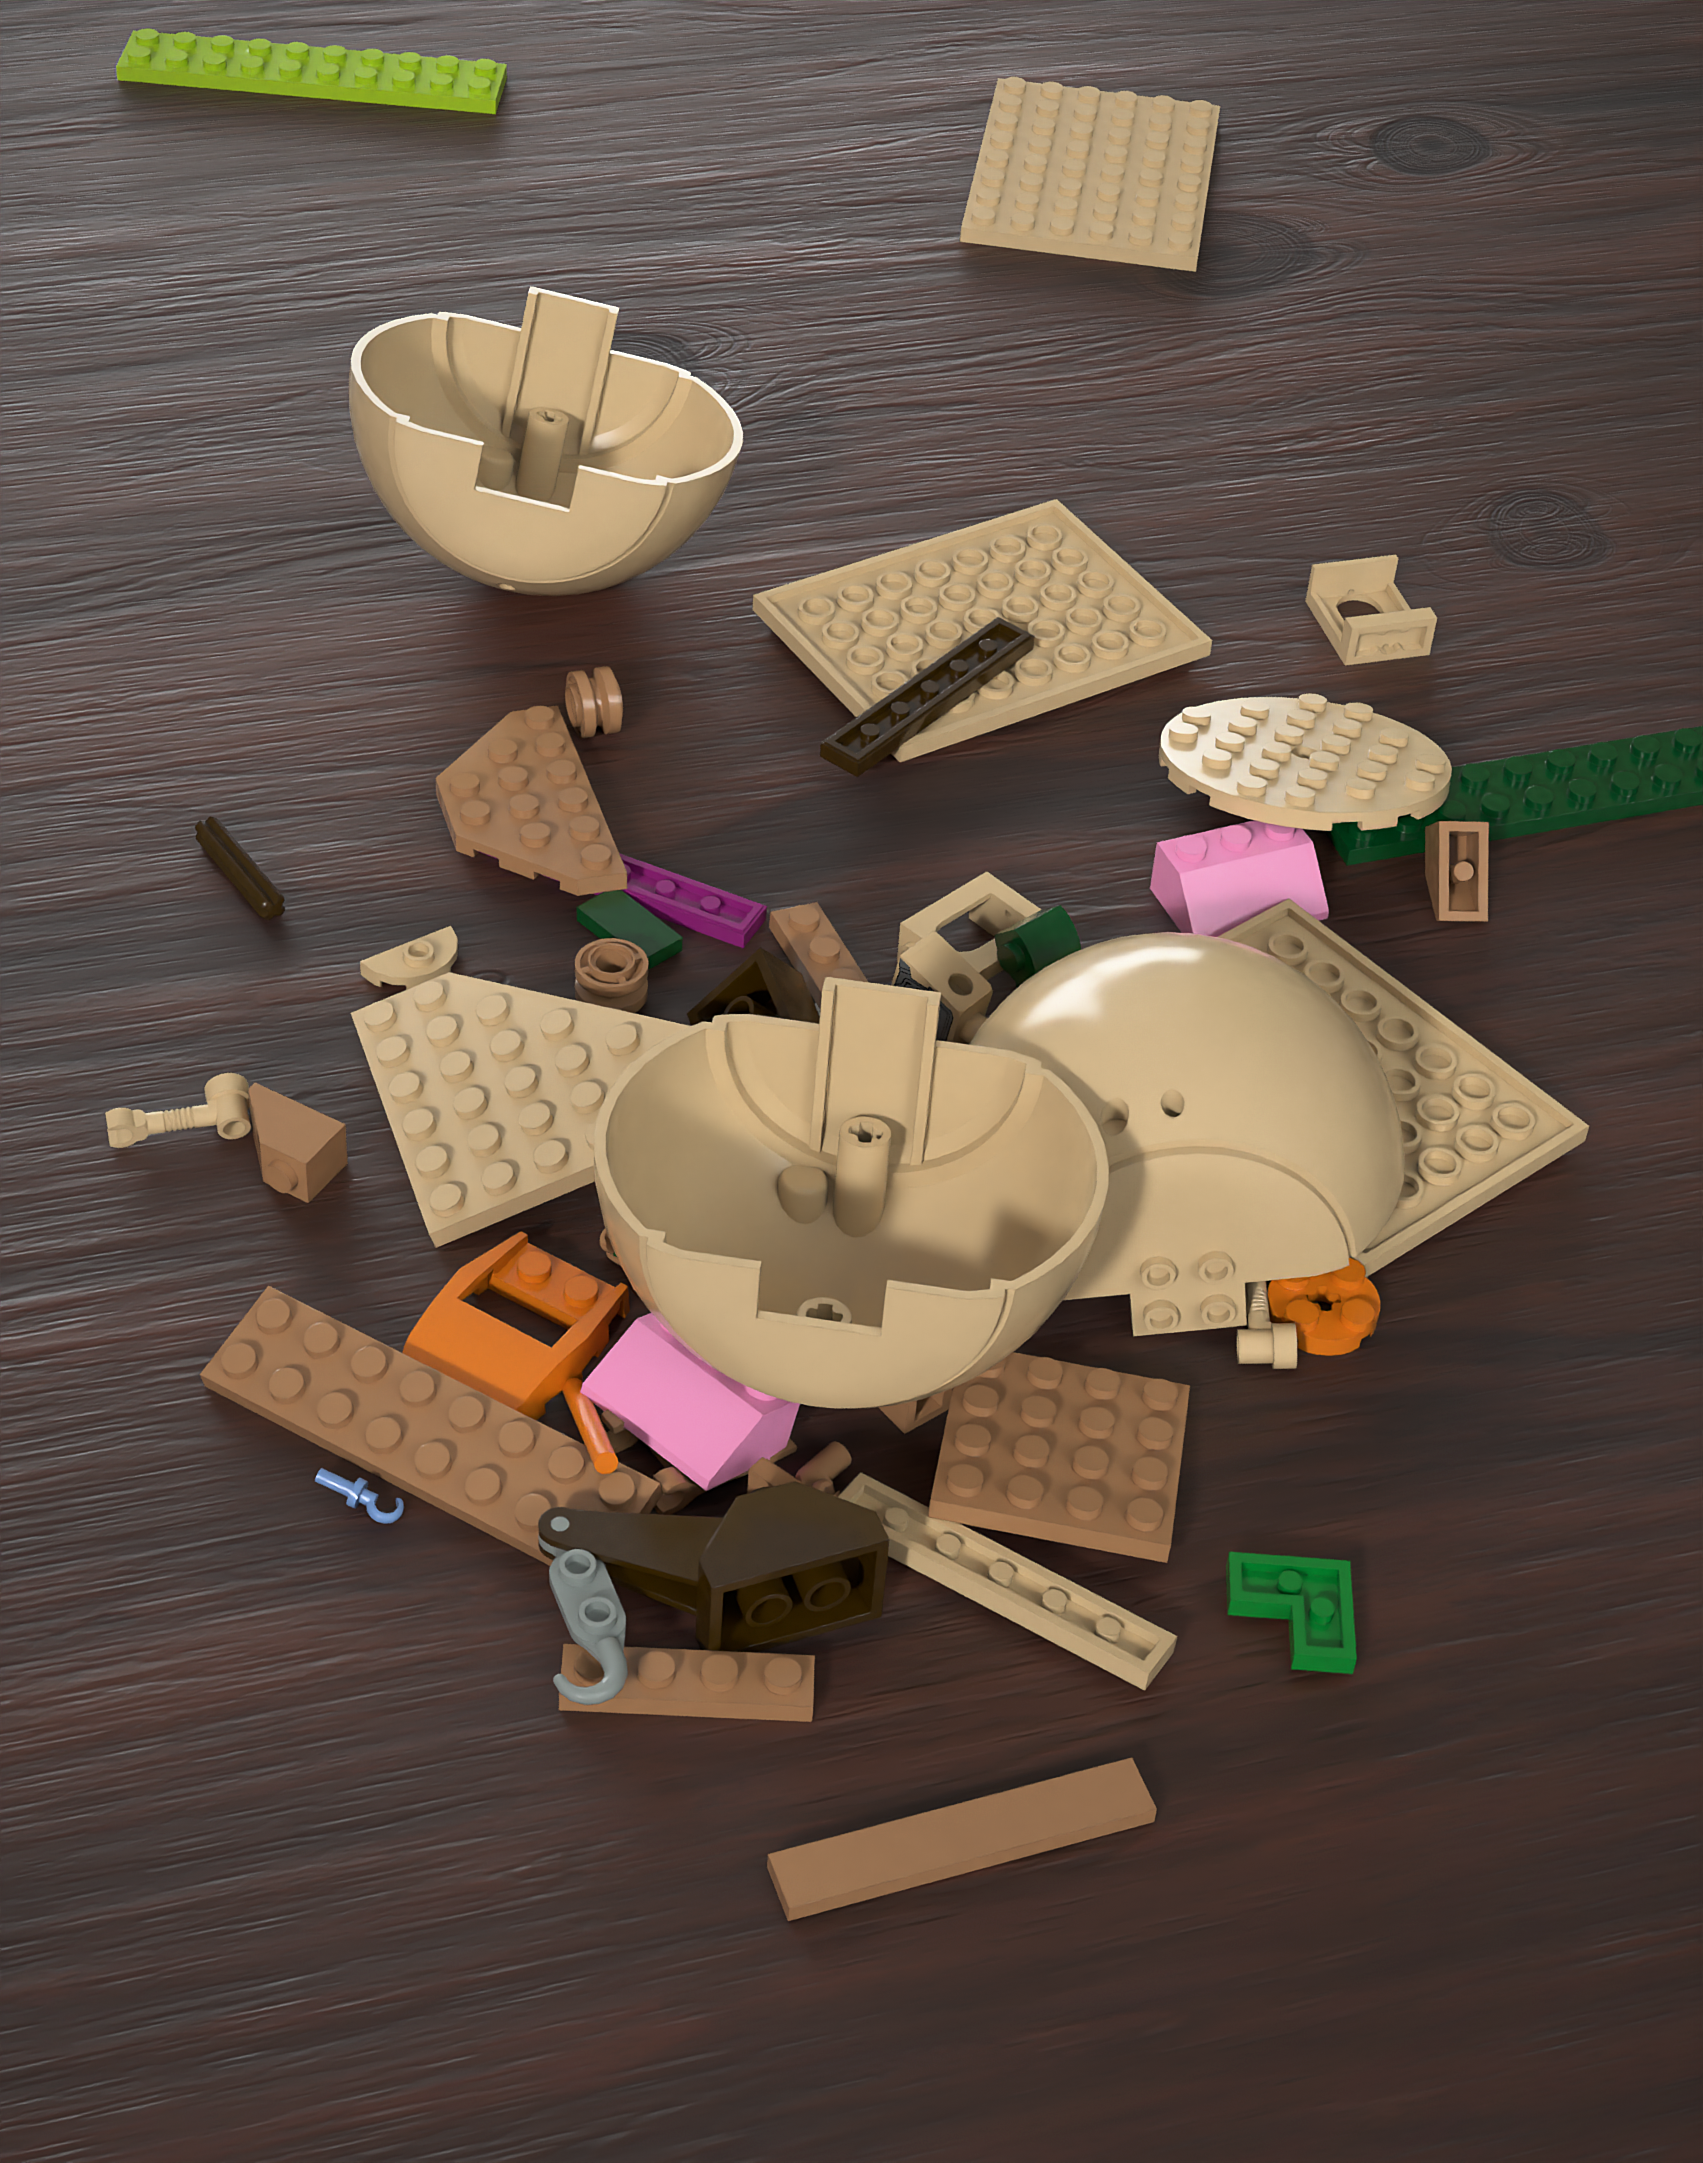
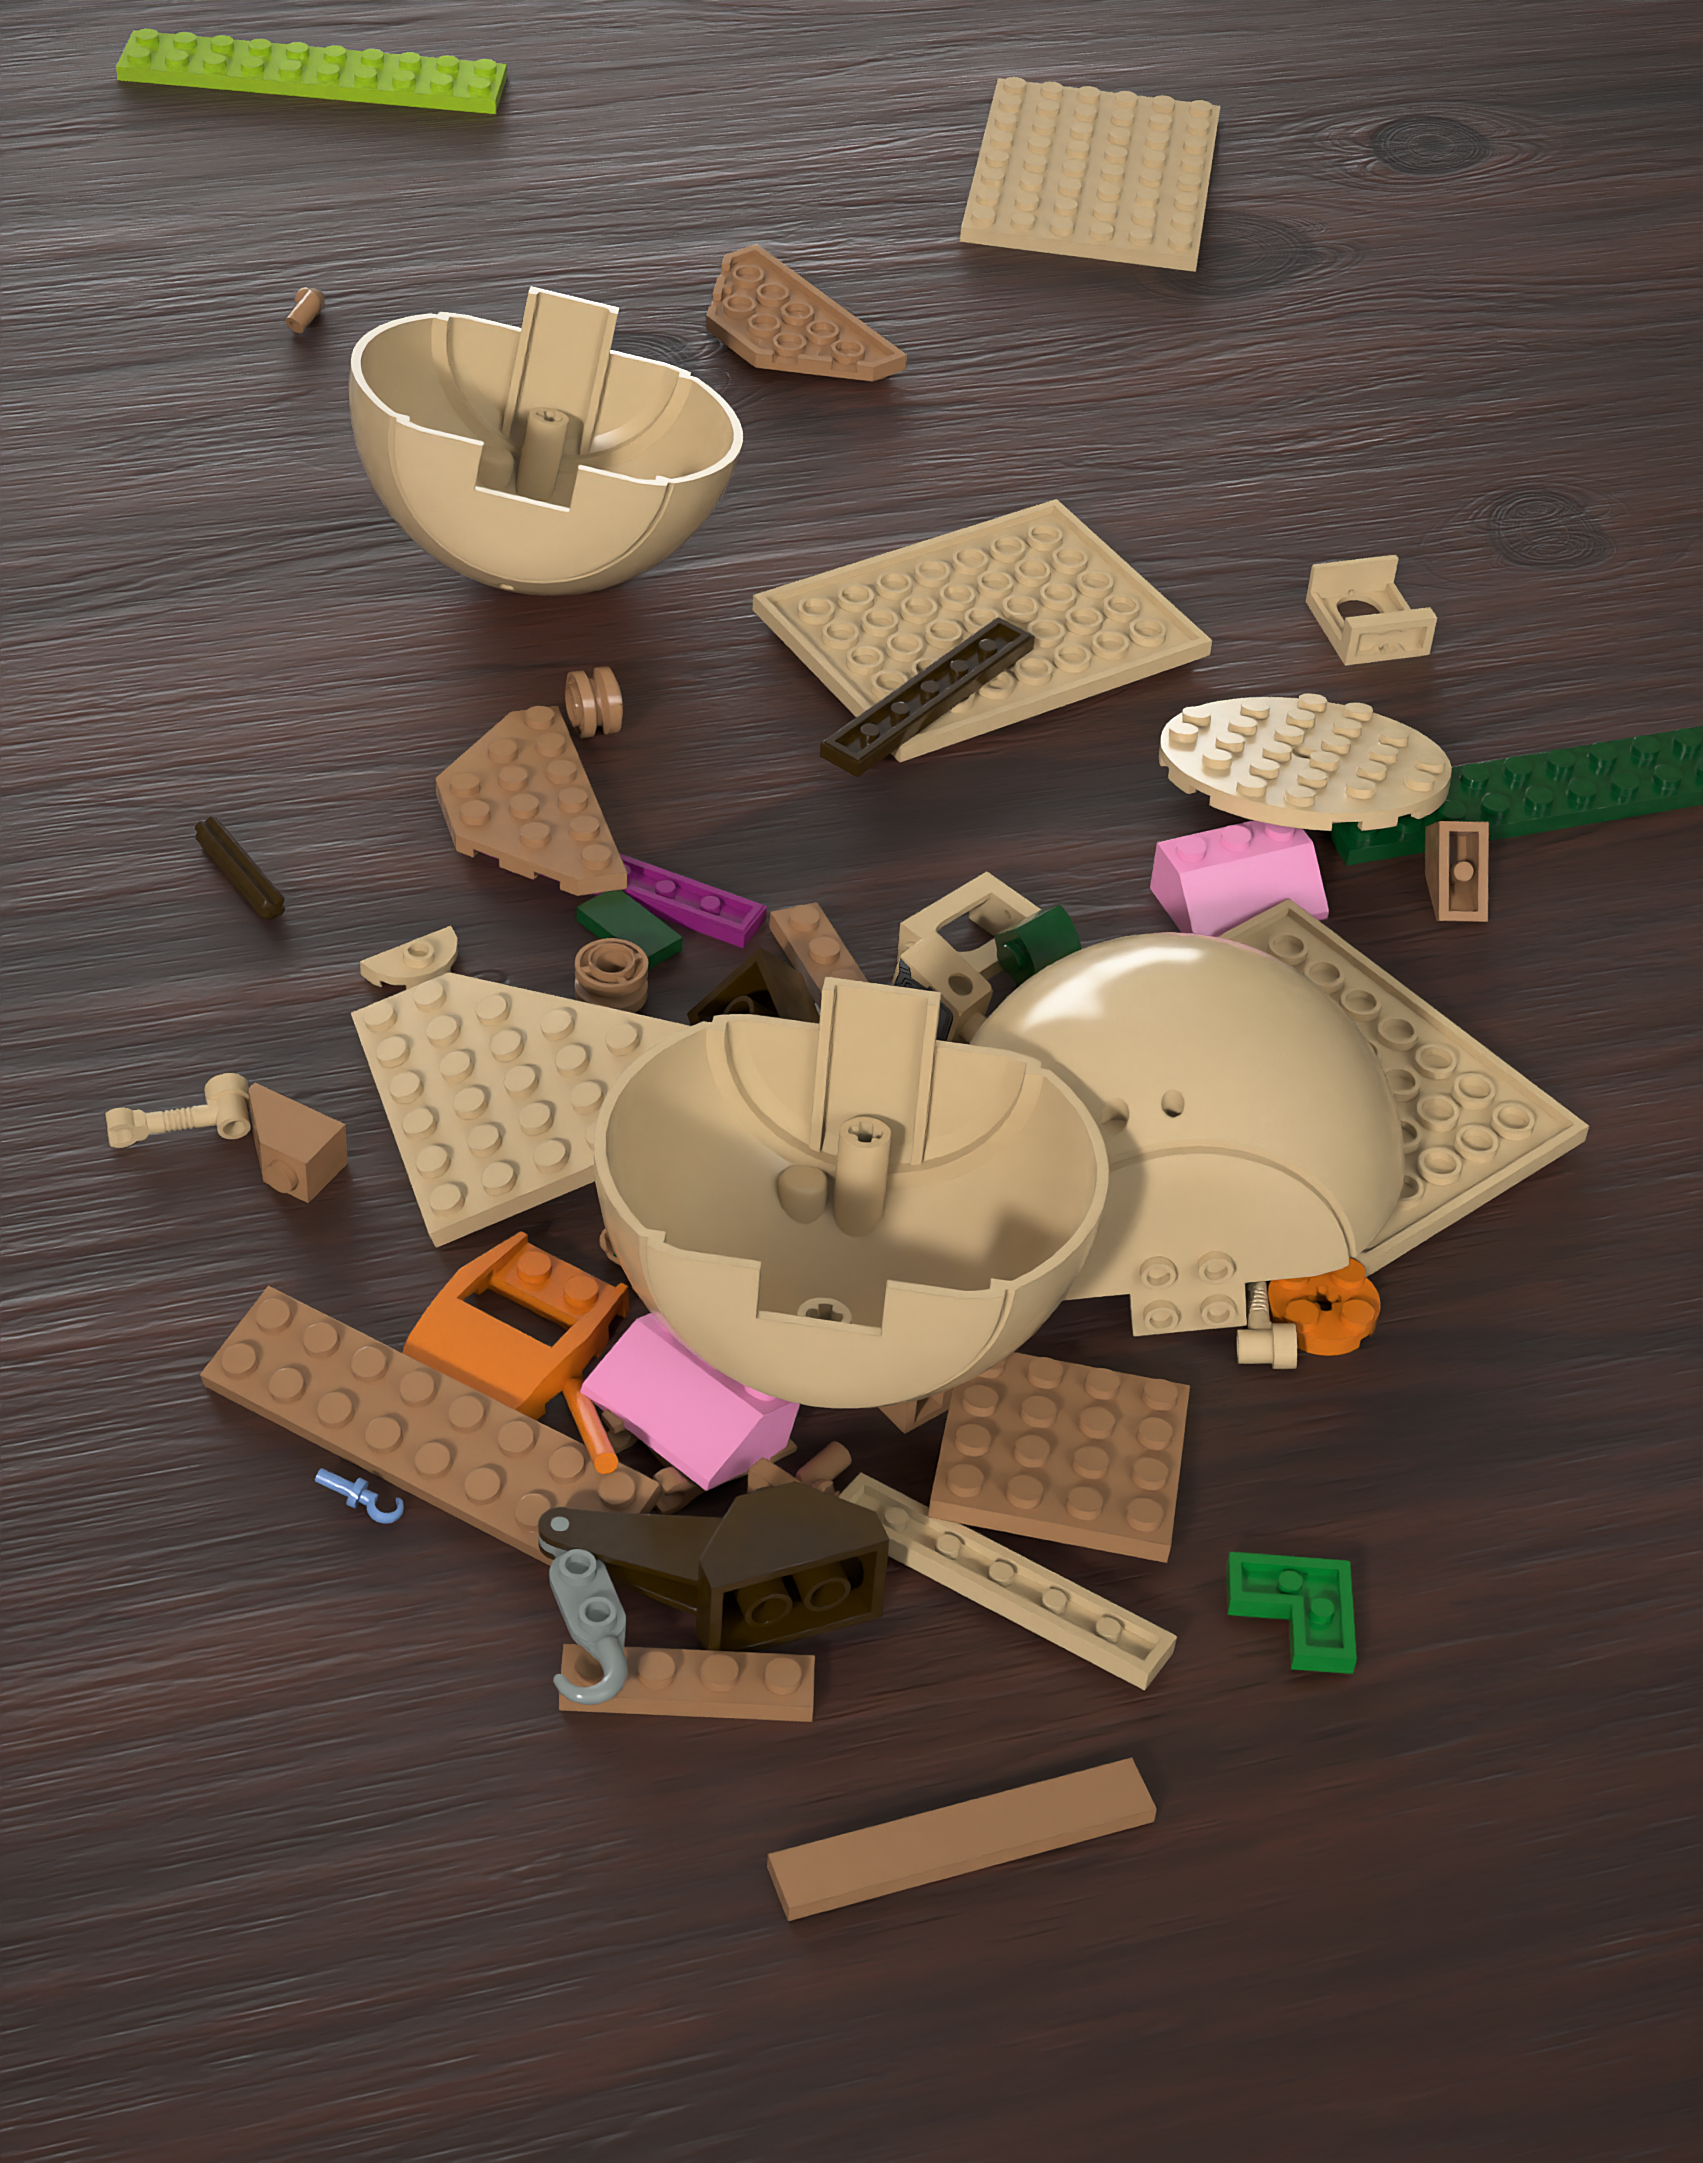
(309, 304): none -> medium nougat arm
(791, 325): none -> medium nougat plate

